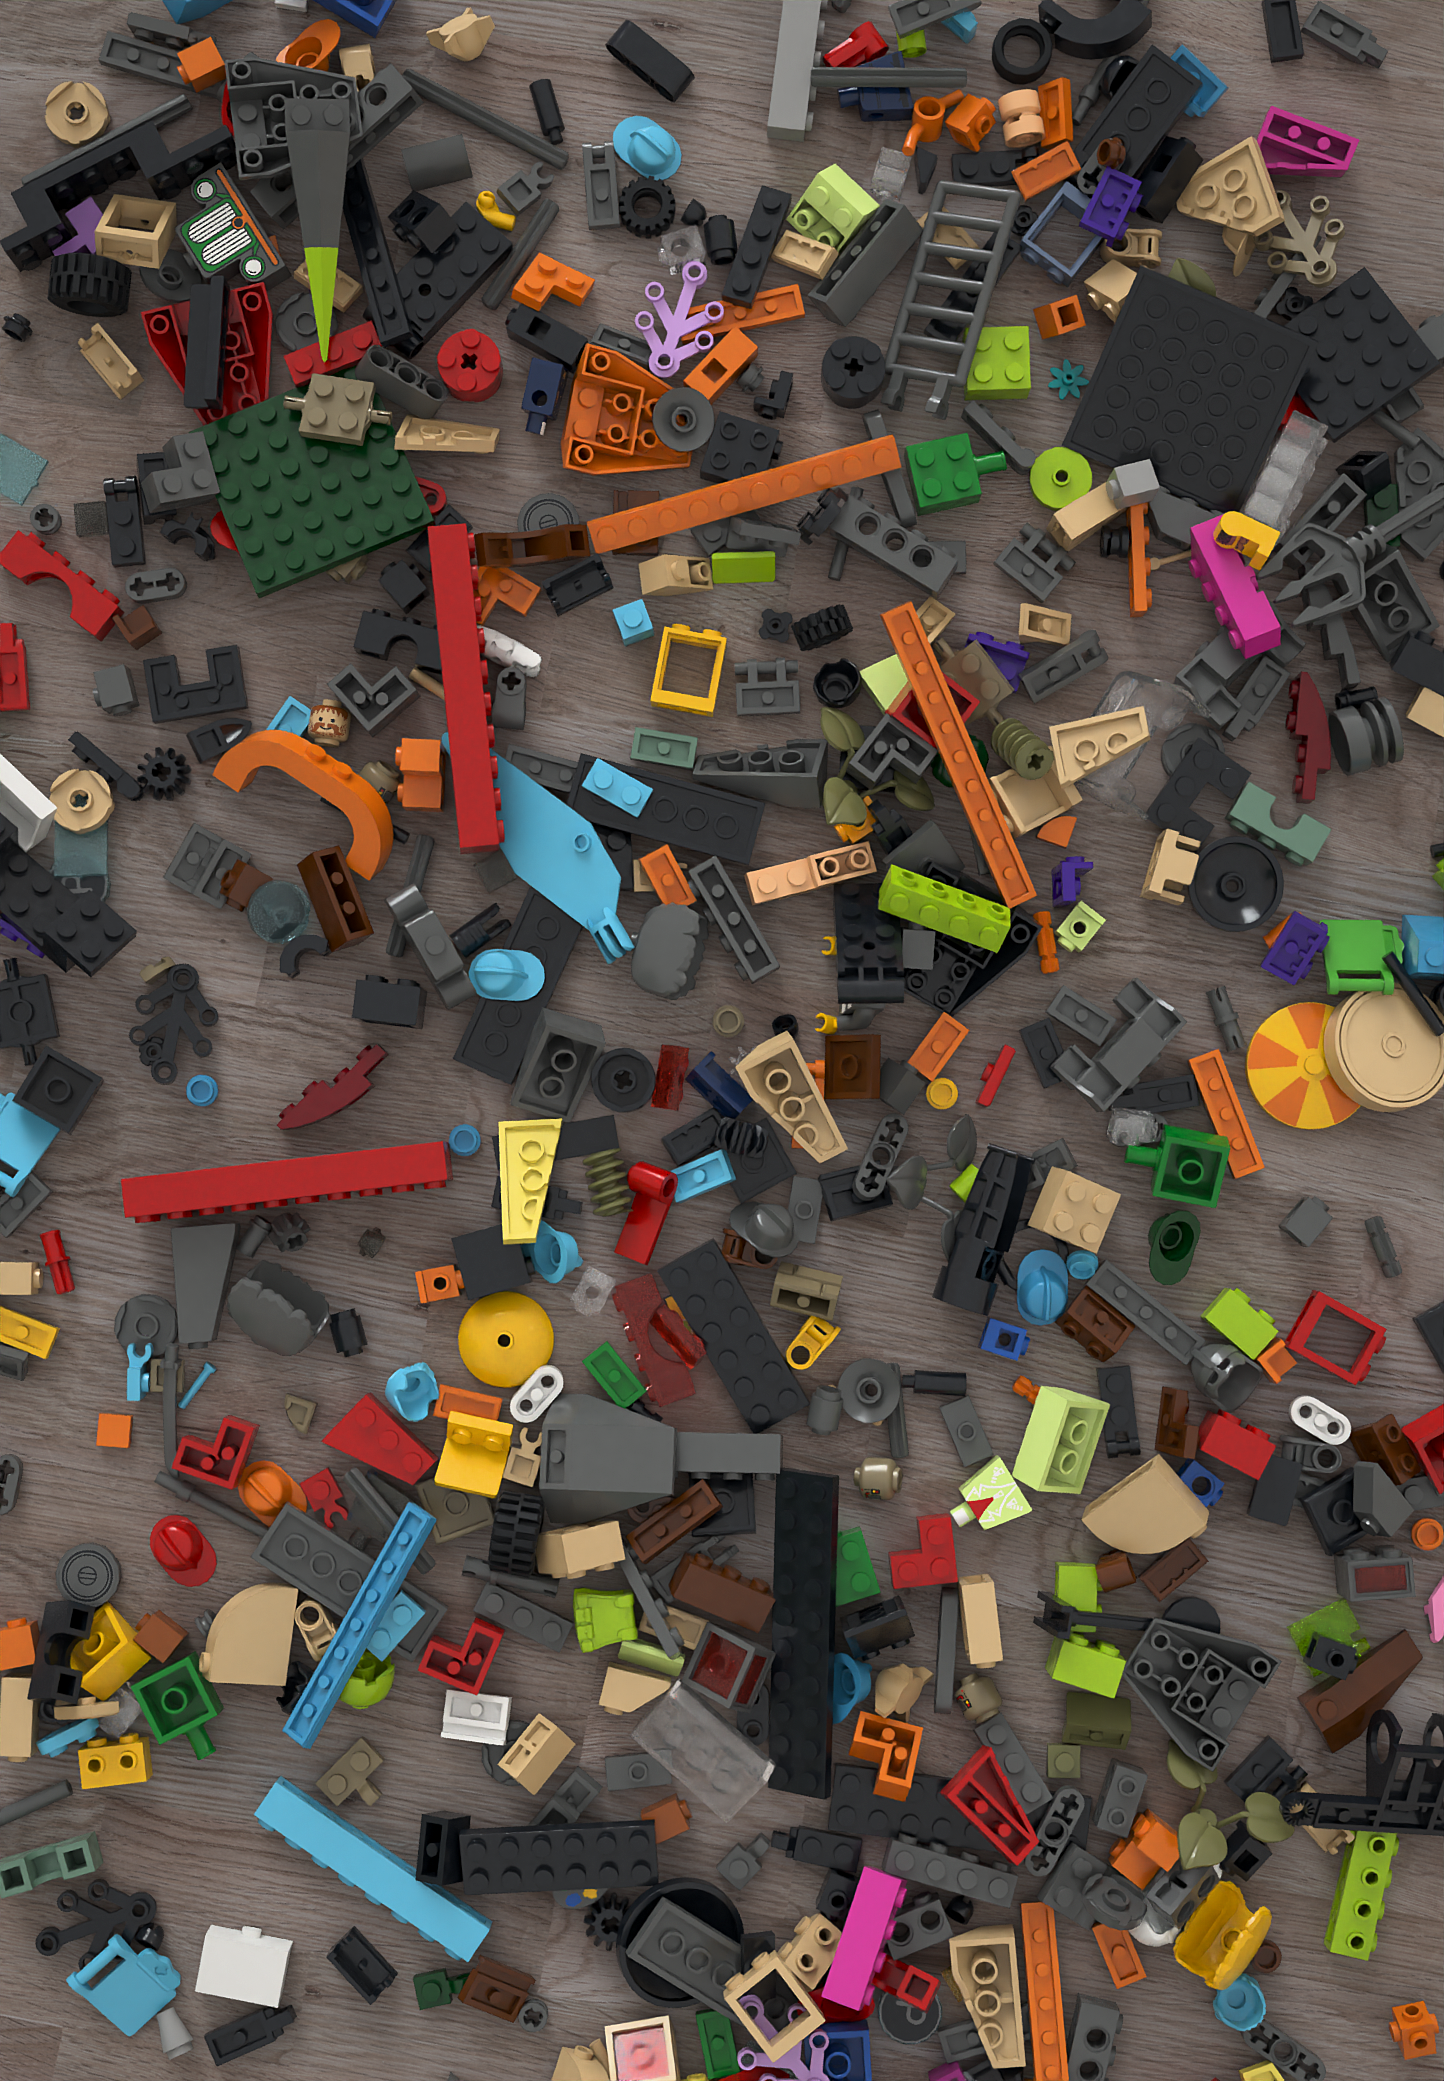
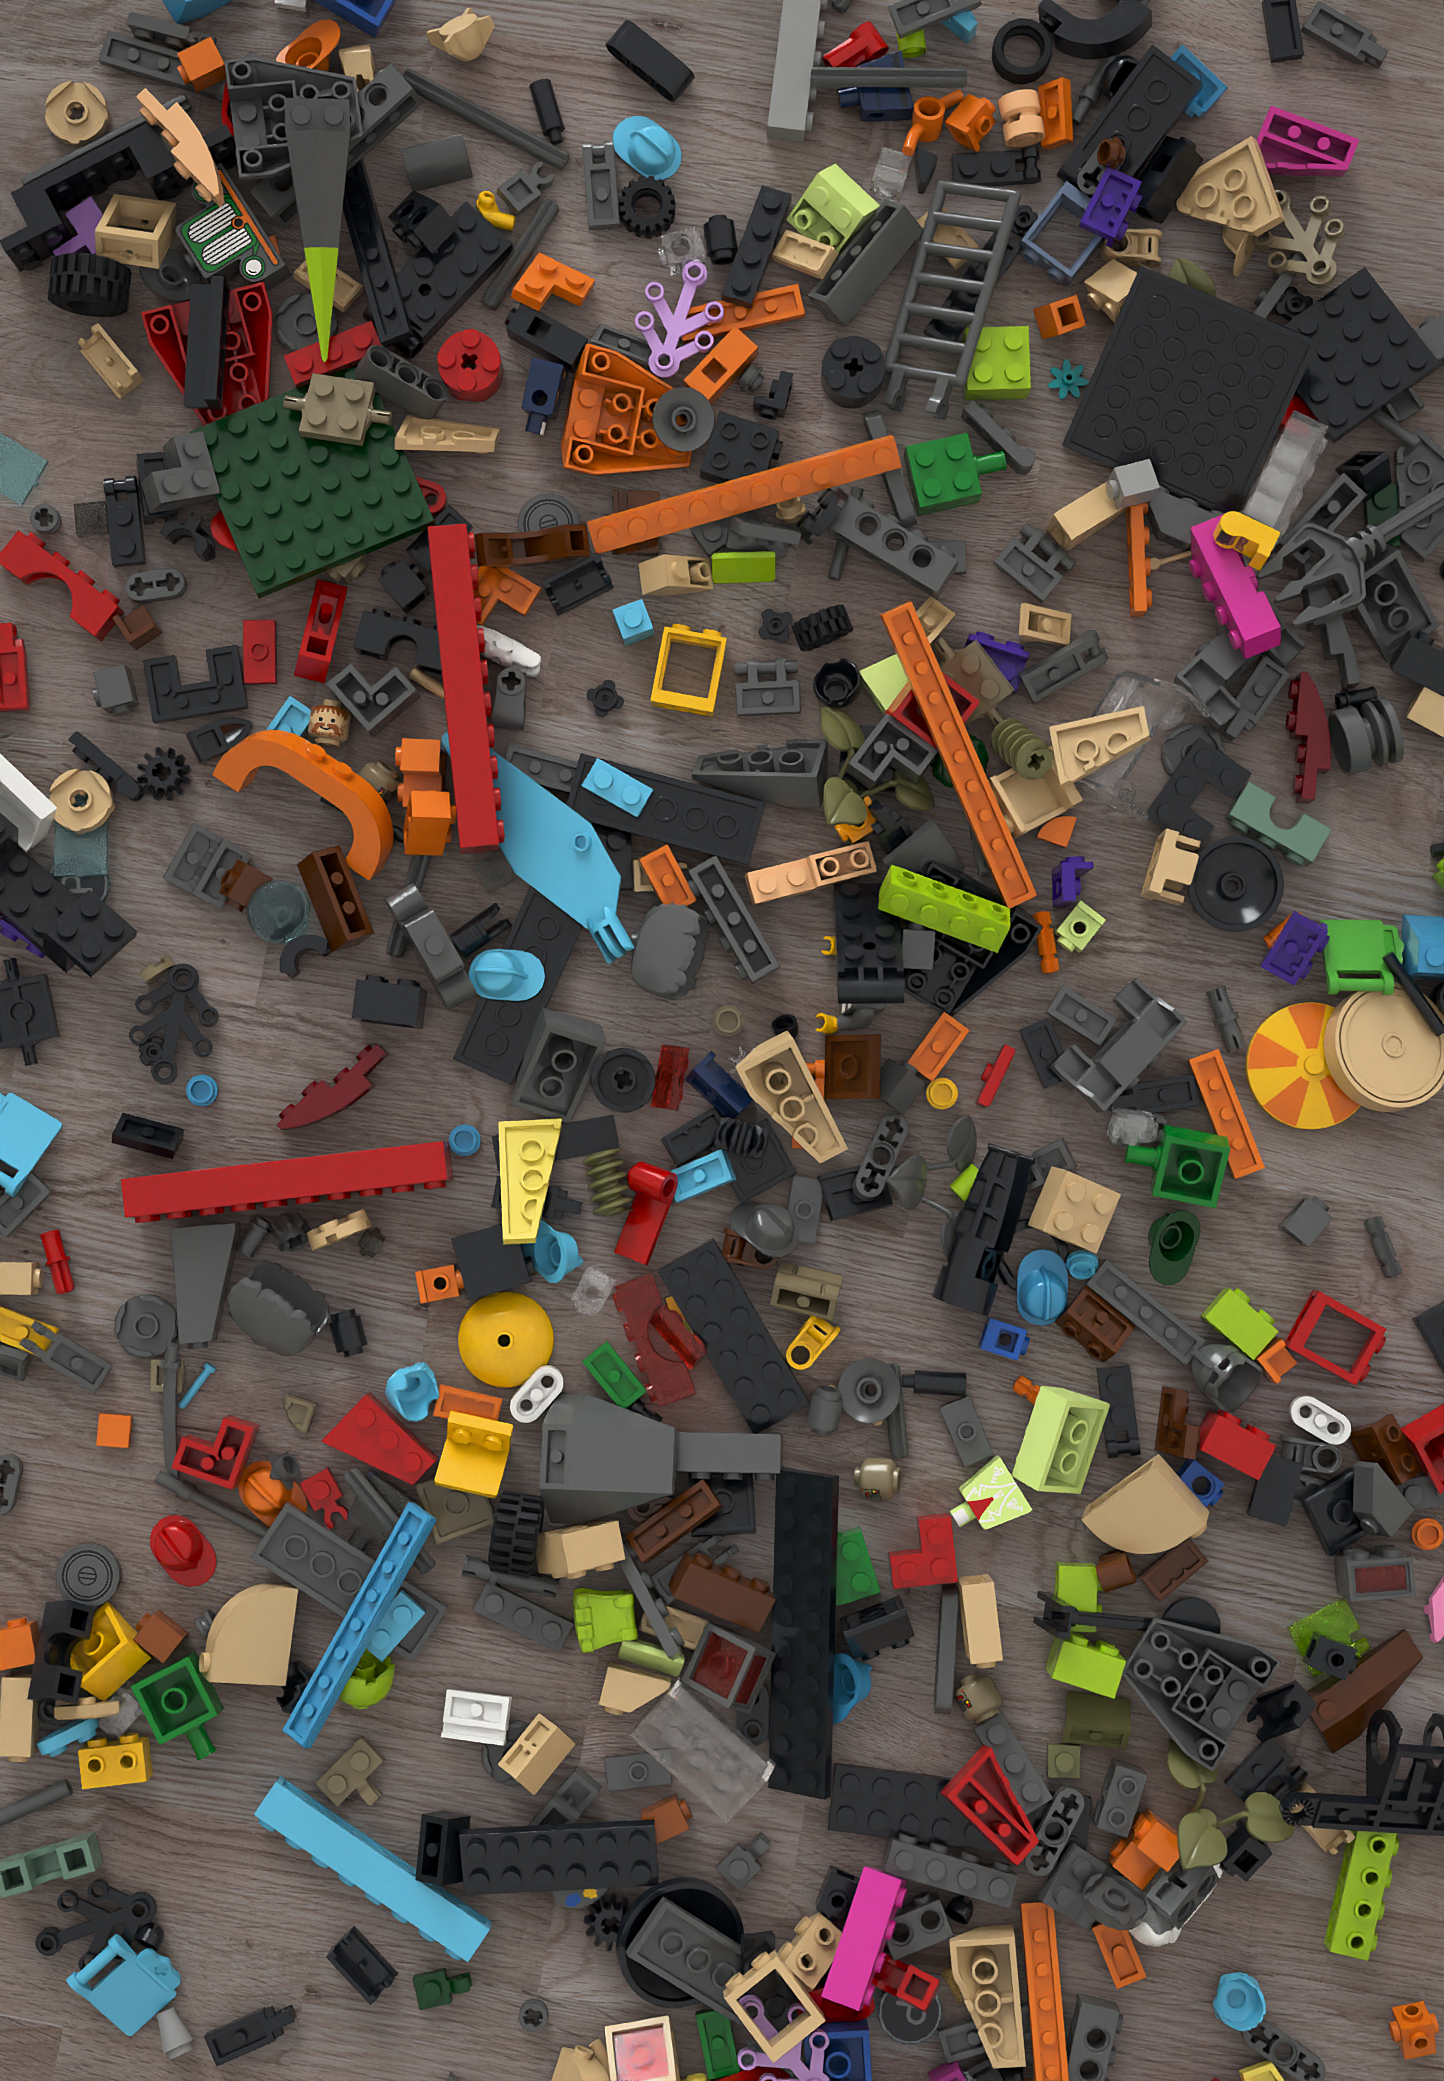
(17, 327): black plate -> none
(58, 1090): black brick -> none
(69, 1358): none -> dark grey hinge
(137, 1377): medium azure plate -> none
(147, 1135): none -> black plate
(188, 146): none -> light nougat slope
(243, 1965): white container -> none
(259, 652): none -> red plate
(284, 1468): none -> dark grey plate
(316, 1631): tan piece -> none
(320, 631): none -> red slope
(338, 1229): none -> tan plate
(428, 823): none -> orange brick
(466, 1664): red brick -> none
(496, 1989): reddish brown plate -> none
(523, 1463): tan plate -> none
(606, 689): none -> black plate
(664, 748): sand green plate -> none
(694, 214): black hinge -> none
(790, 510): none -> tan plate
(819, 1847): black hinge -> none
(890, 1745): orange brick -> none
(898, 1689): tan piece -> none
(1046, 171): orange plate -> none
(1048, 489): lime plate -> none
(1117, 542): black wheel -> none
(1221, 1936): yellow animal -> none
(1267, 1957): reddish brown plate -> none
(1281, 1710): none -> black hinge

